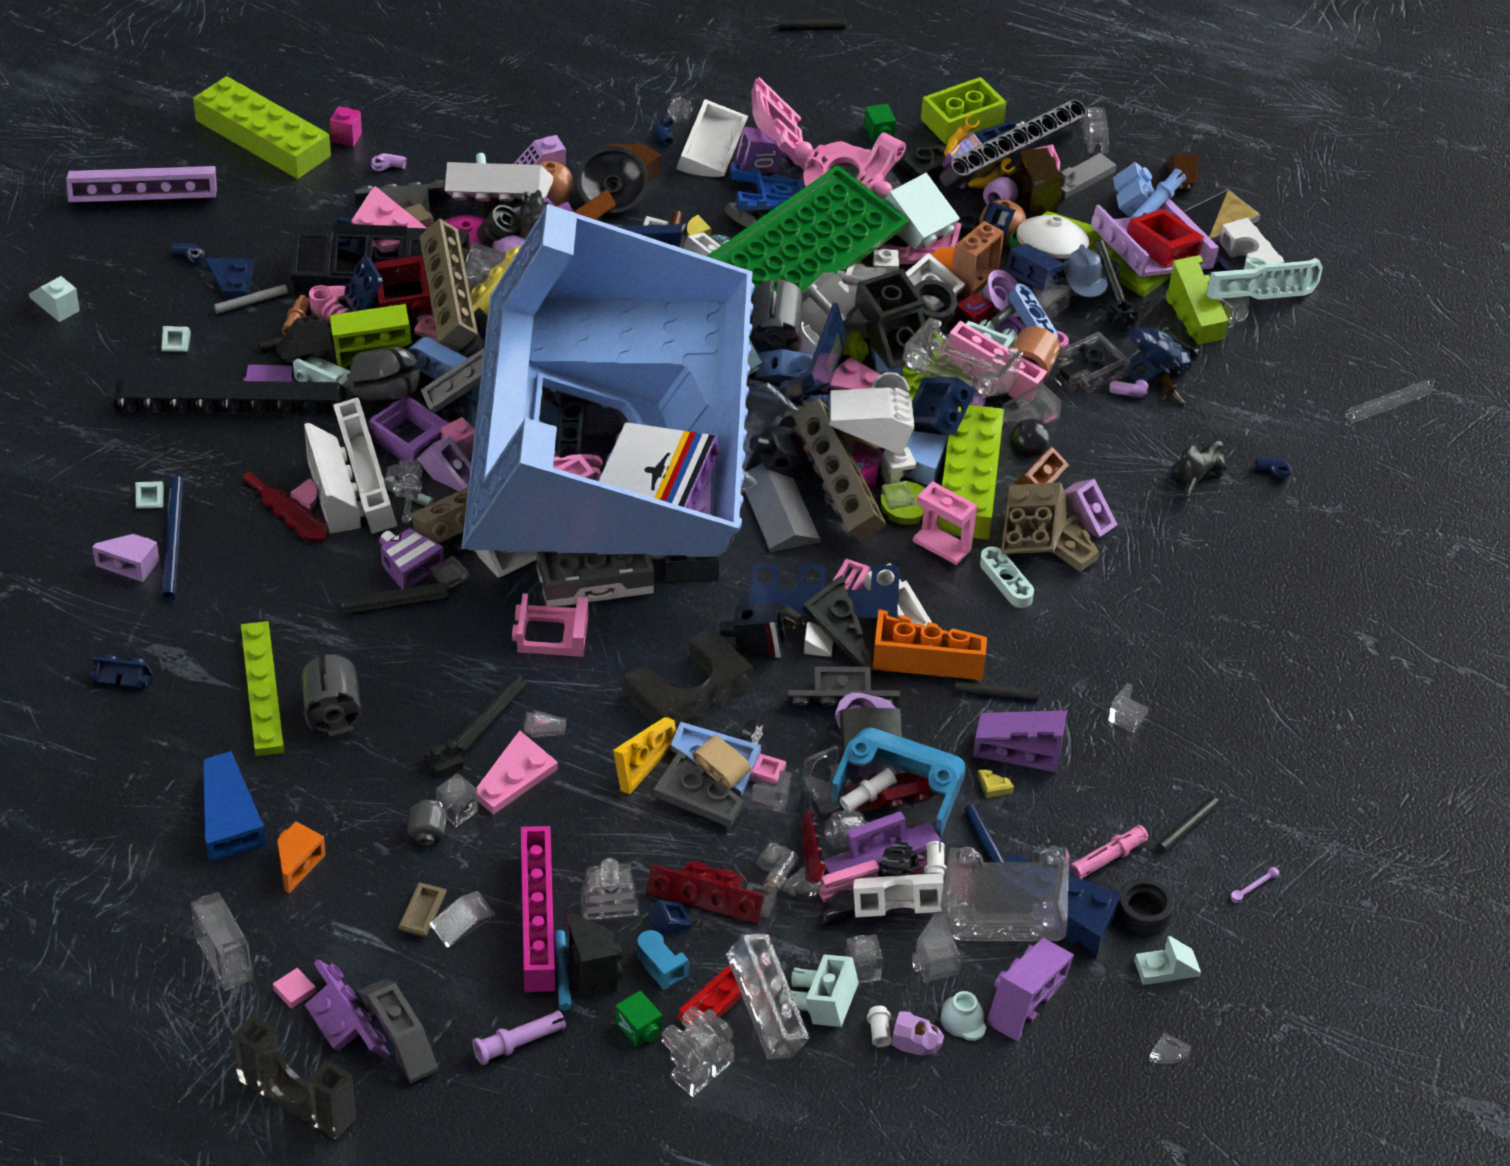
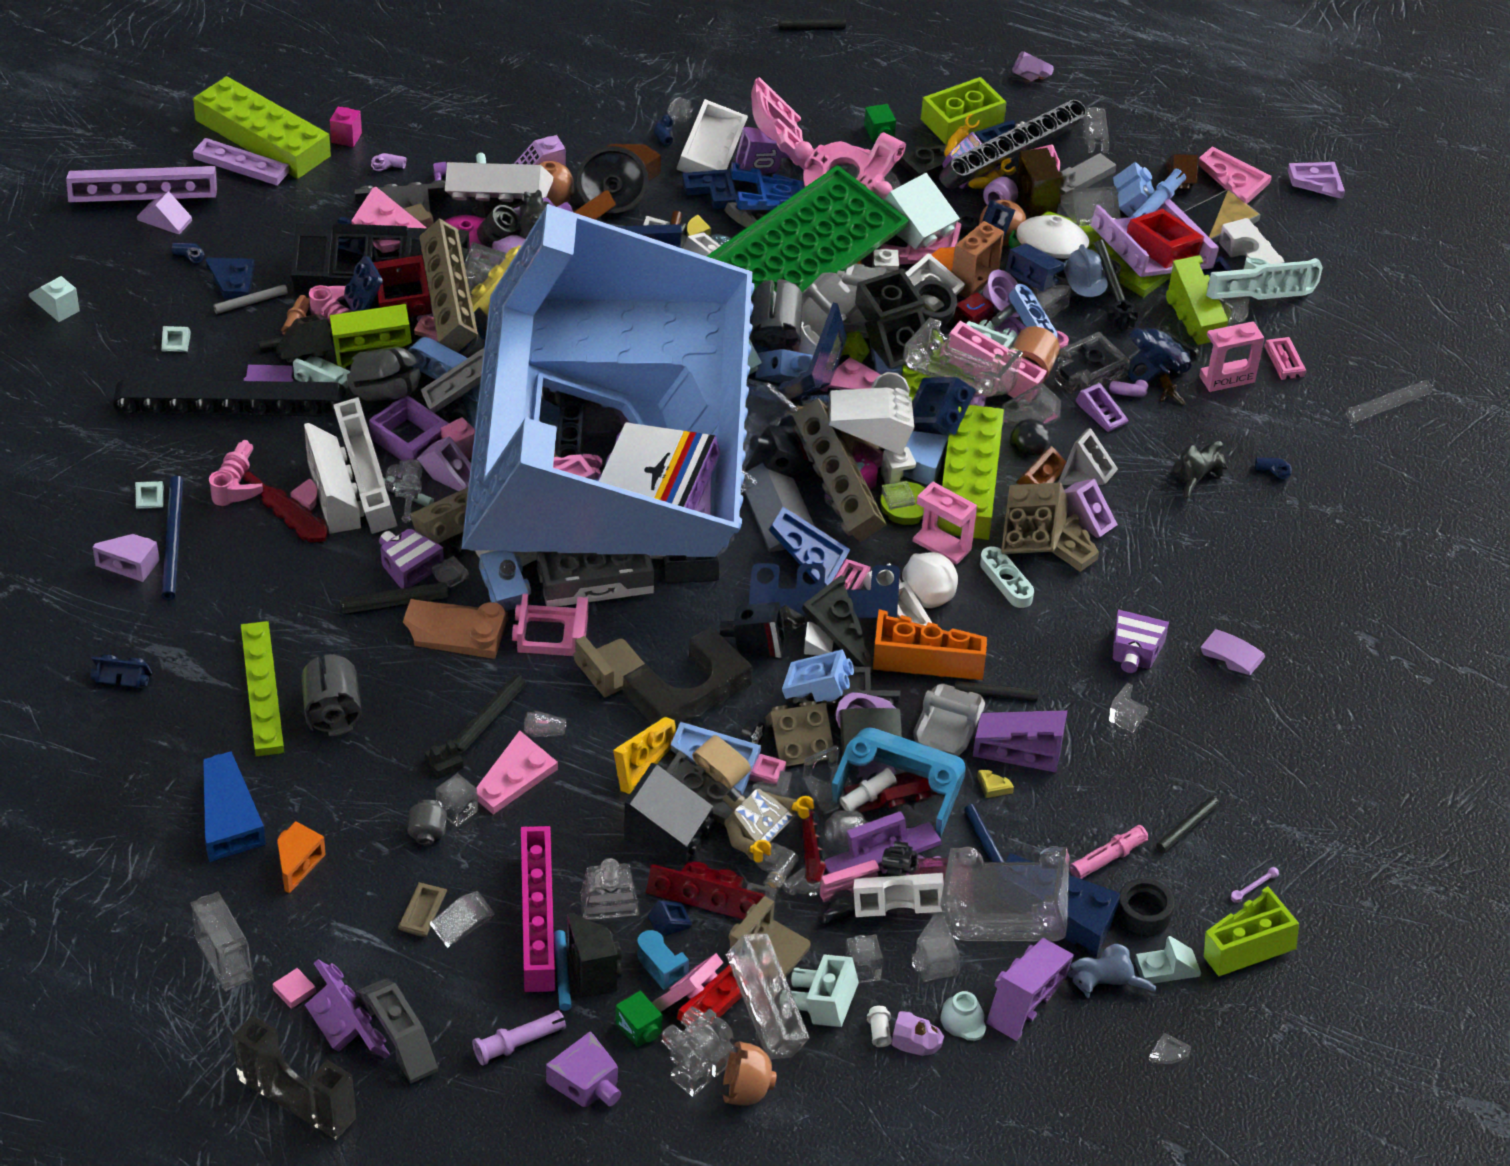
(166, 214): none -> lavender slope
(225, 482): none -> bright pink piece
(241, 161): none -> lavender plate
(439, 170): none -> medium lavender hand
(457, 627): none -> nougat slope
(503, 578): none -> light blue piece
(585, 1073): none -> medium lavender torso
(606, 664): none -> dark tan bracket
(667, 816): none -> slope
(691, 983): none -> bright pink wing
(715, 182): none -> dark blue plate
(748, 1074): none -> nougat cylinder
(760, 819): none -> torso
(786, 943): none -> dark tan bracket
(800, 731): none -> dark tan bracket
(808, 544): none -> wing
(821, 675): none -> light blue plate
(931, 578): none -> white piece
(935, 858): white pin -> none
(948, 719): none -> light grey shield
(1031, 67): none -> lavender rock
(1082, 203): none -> clear slope
(1086, 402): none -> medium lavender slope
(1088, 461): none -> light grey slope
(1111, 968): none -> sand blue animal
(1137, 640): none -> medium lavender torso
(1234, 174): none -> bright pink wing
(1234, 651): none -> lavender slope
(1235, 373): none -> bright pink window
(1251, 935): none -> lime wedge
(1280, 358): none -> bright pink tile
(1317, 177): none -> lavender wing

